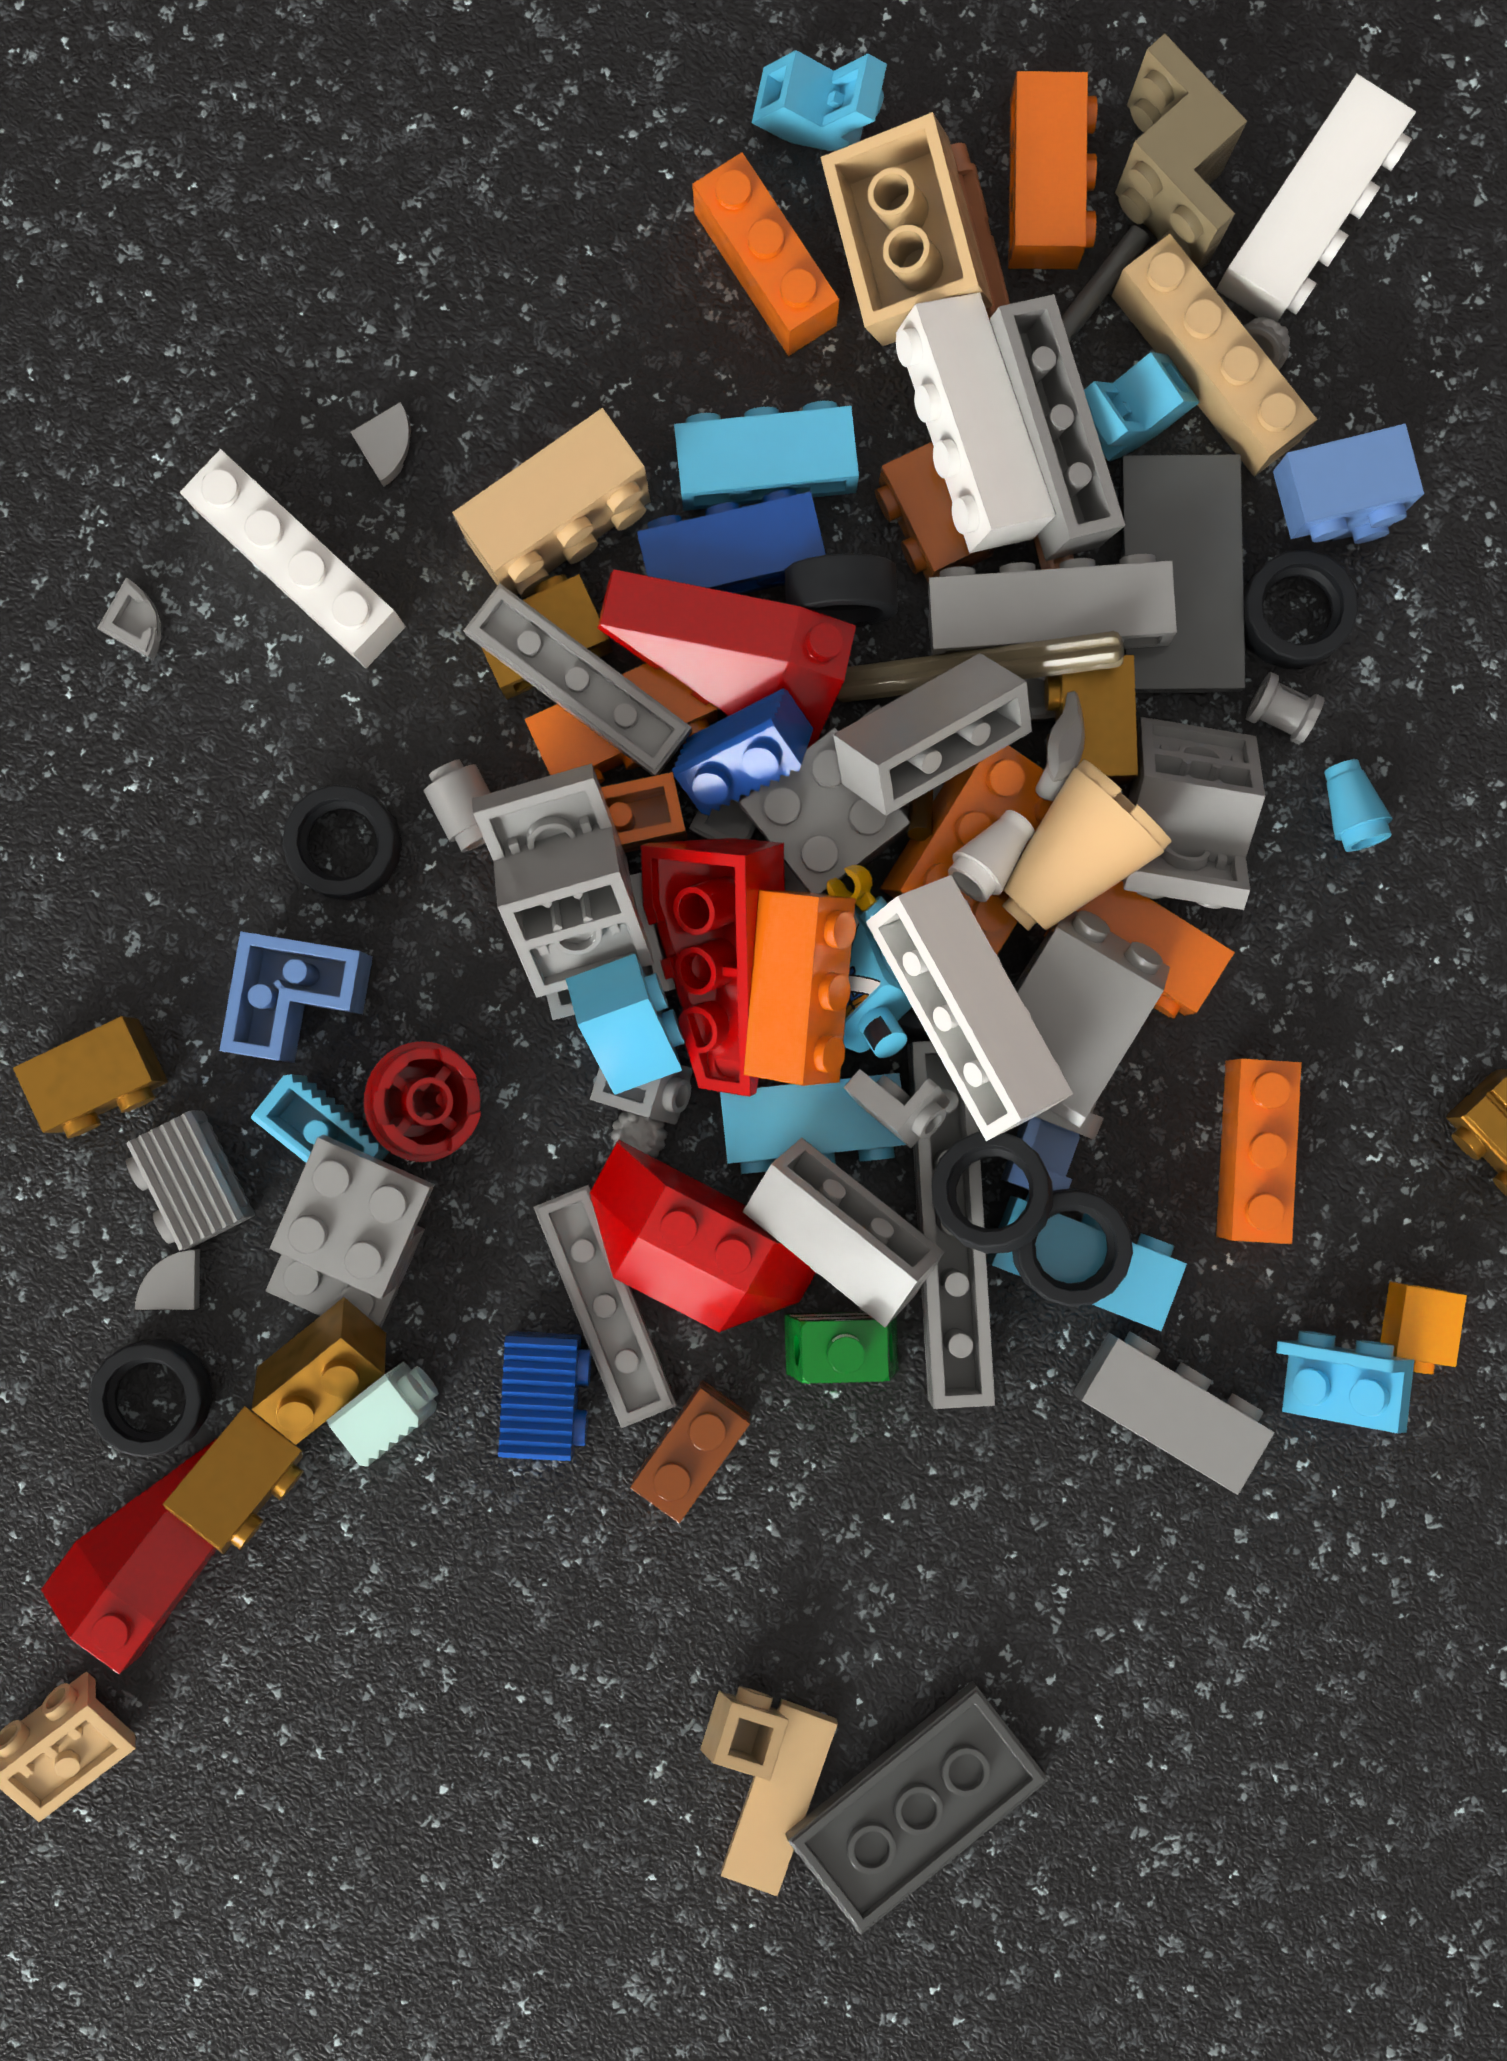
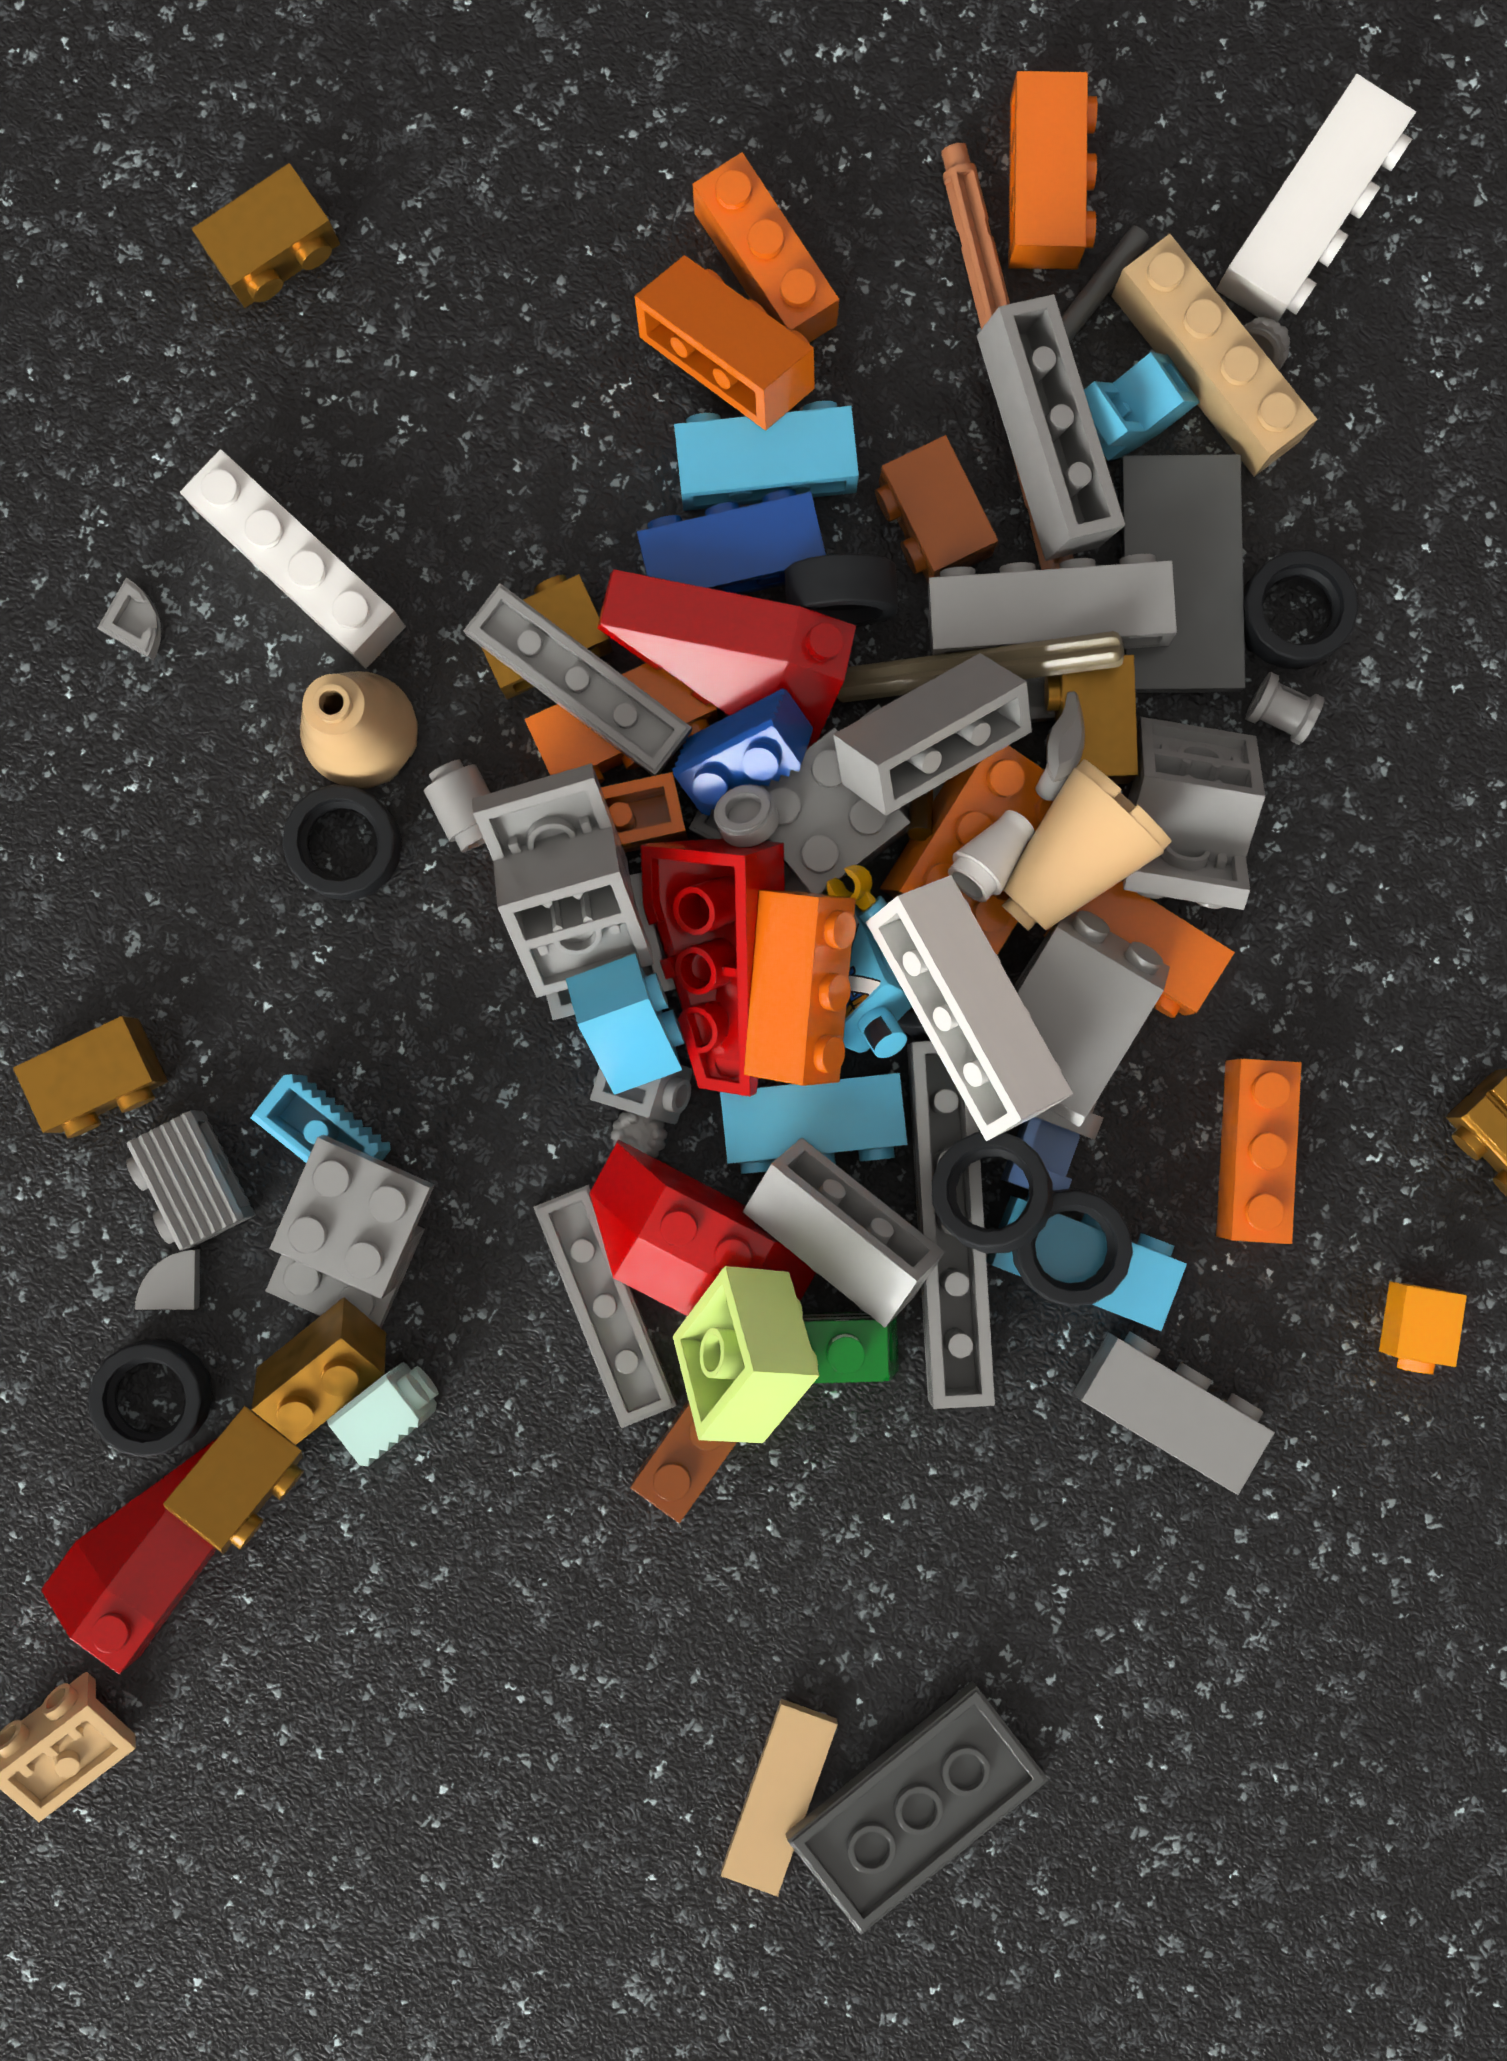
(267, 236): none -> pearl gold brick
(276, 981): medium blue brick -> none
(357, 728): none -> tan cone
(385, 442): light grey tile -> none
(422, 1101): red cone -> none
(542, 1396): blue brick -> none
(556, 505): tan brick -> none
(725, 341): none -> orange brick
(745, 1355): none -> yellowish green brick
(745, 1733): tan brick -> none
(746, 815): none -> light grey tile
(819, 105): medium azure brick -> none
(895, 1110): light grey bracket -> none
(903, 223): tan brick -> none
(973, 422): white brick -> none
(1182, 150): dark tan bracket -> none
(1345, 1384): medium azure bracket -> none
(1349, 486): medium blue brick -> none
(1355, 807): medium azure cone -> none

